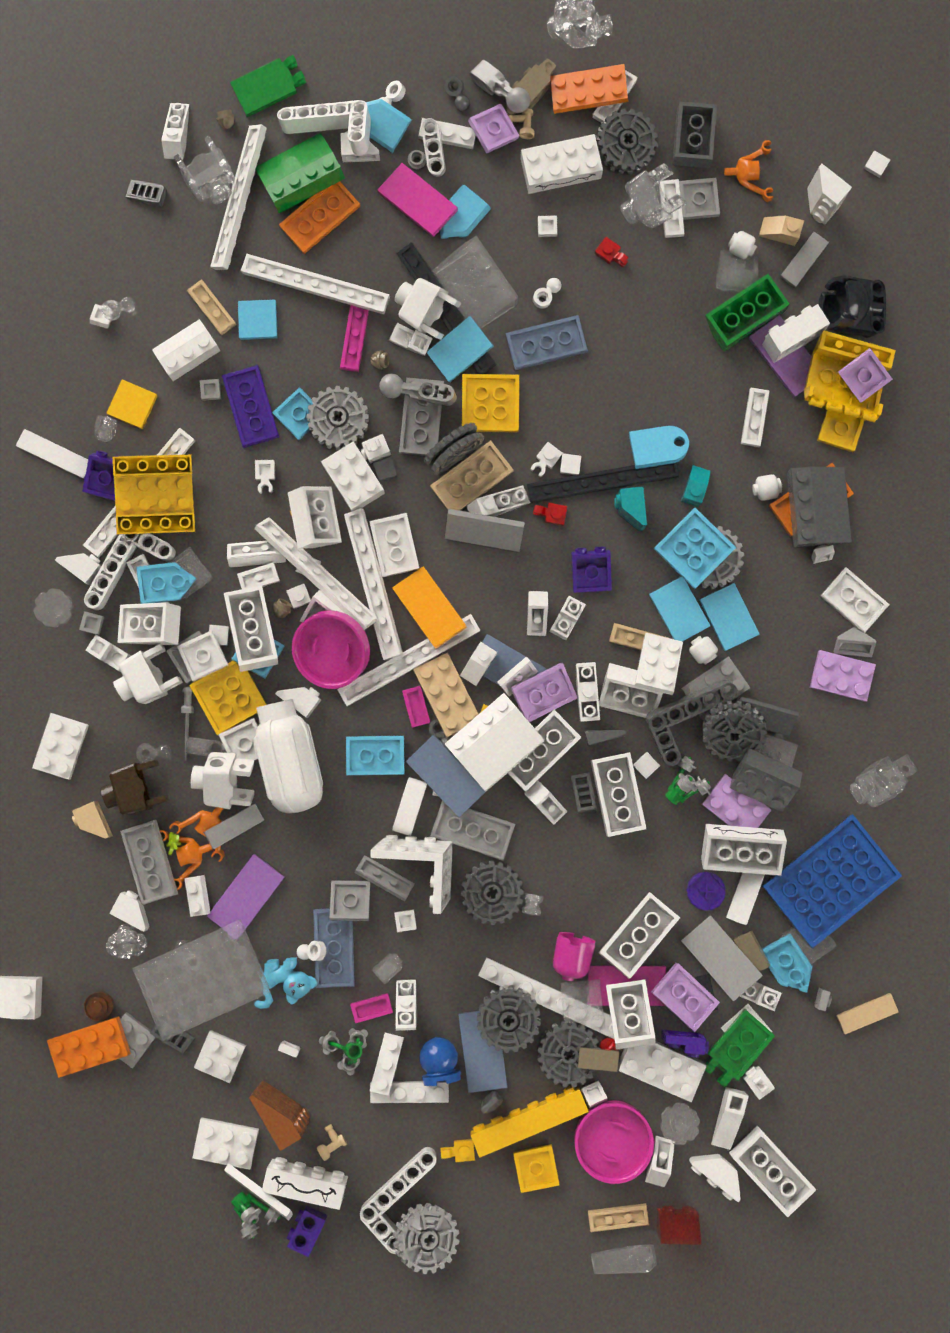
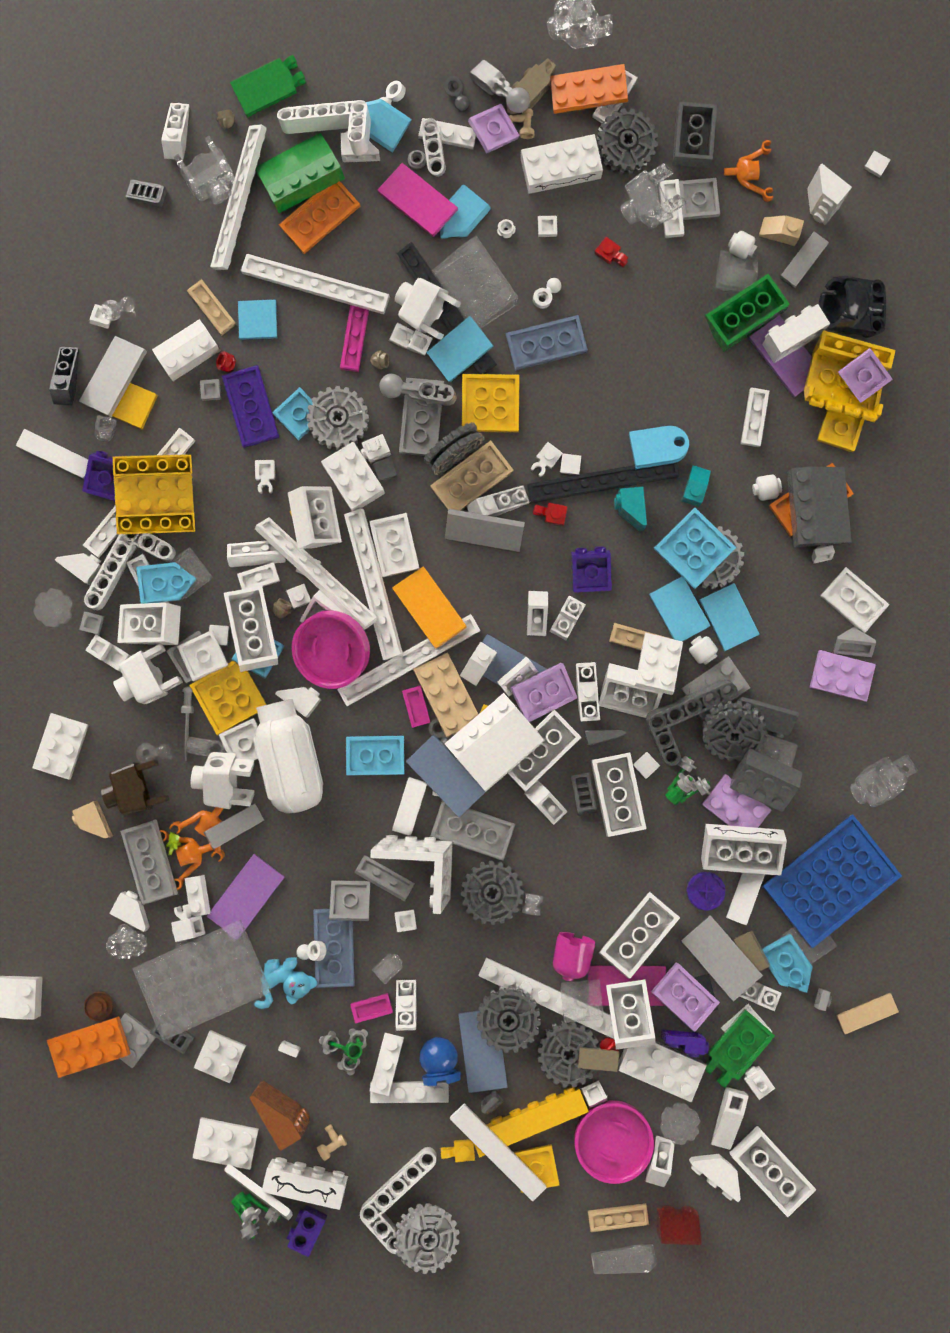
(64, 376): none -> black slope
(113, 376): none -> tile
(188, 926): none -> white brick
(225, 362): none -> red tile
(497, 1151): none -> white tile
(506, 224): none -> white plate

